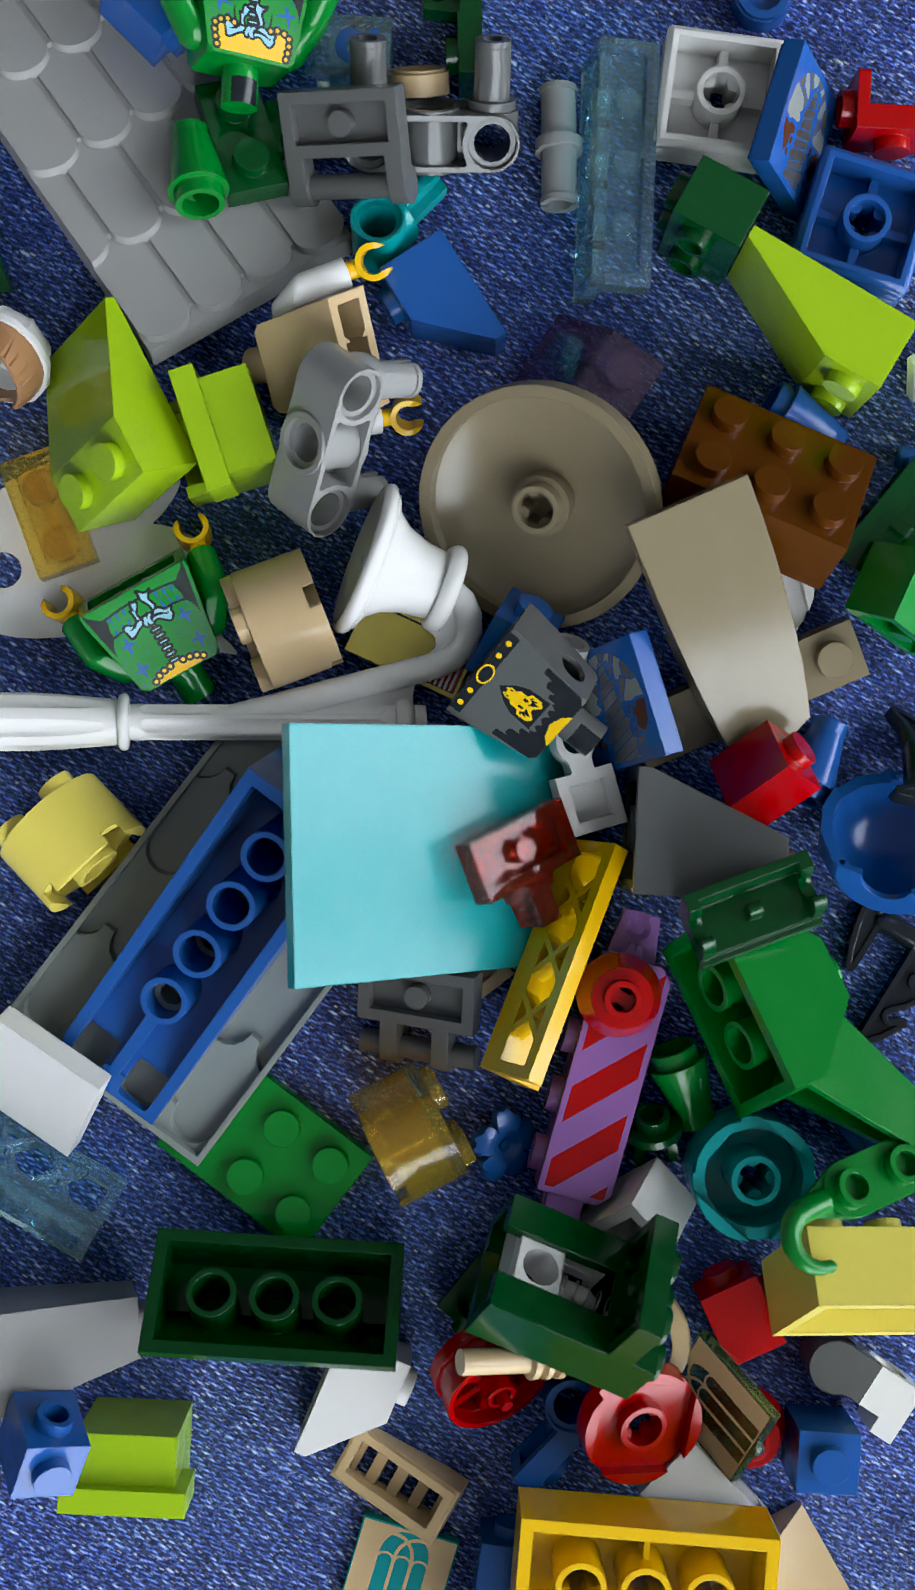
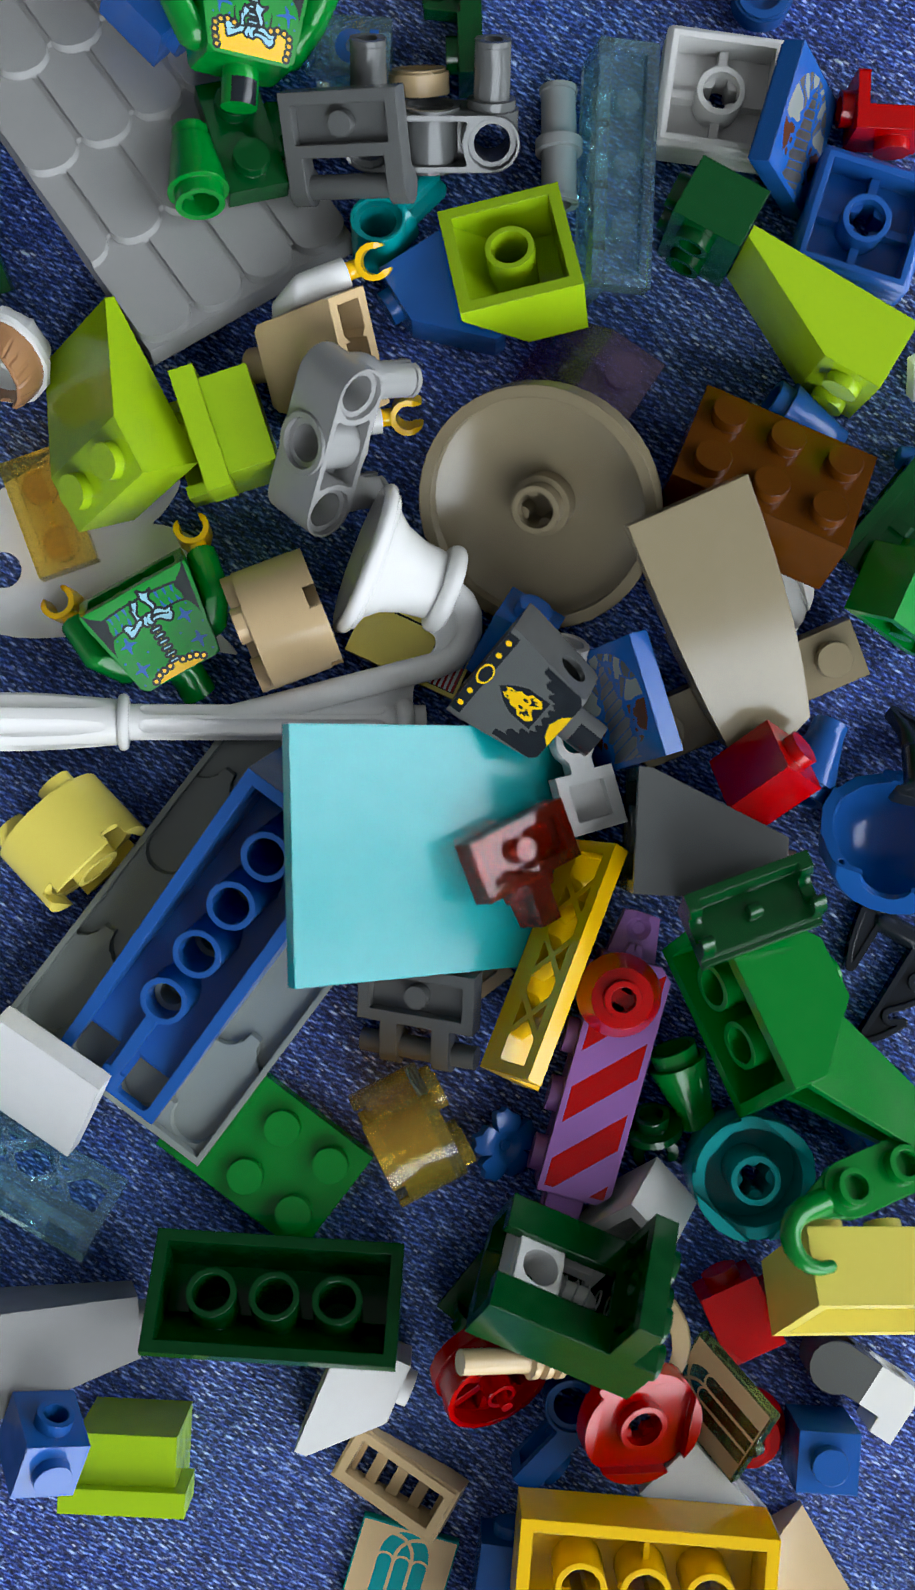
(516, 264): none -> lime slope

